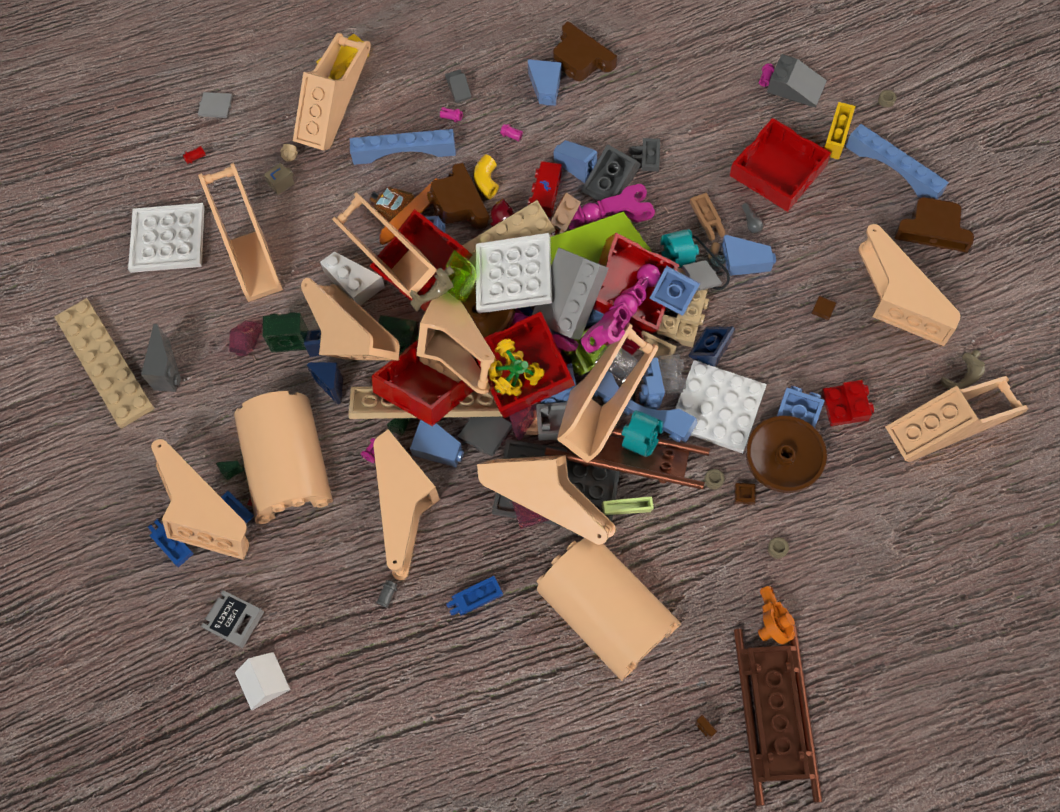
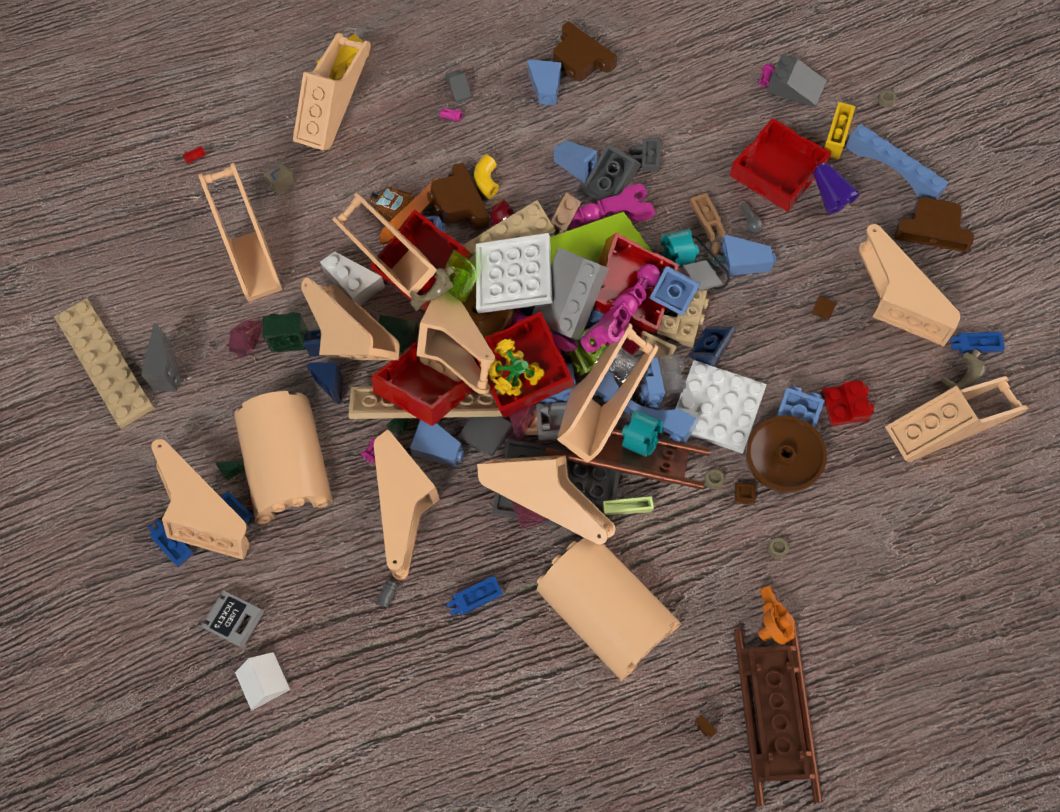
(166, 237): white plate -> none
(215, 105): light grey piece -> none
(288, 152): tan plate -> none
(369, 148): medium blue arch -> none
(511, 132): dark pink pin -> none
(546, 186): red brick -> none
(834, 188): none -> dark purple cone
(983, 342): none -> blue hinge

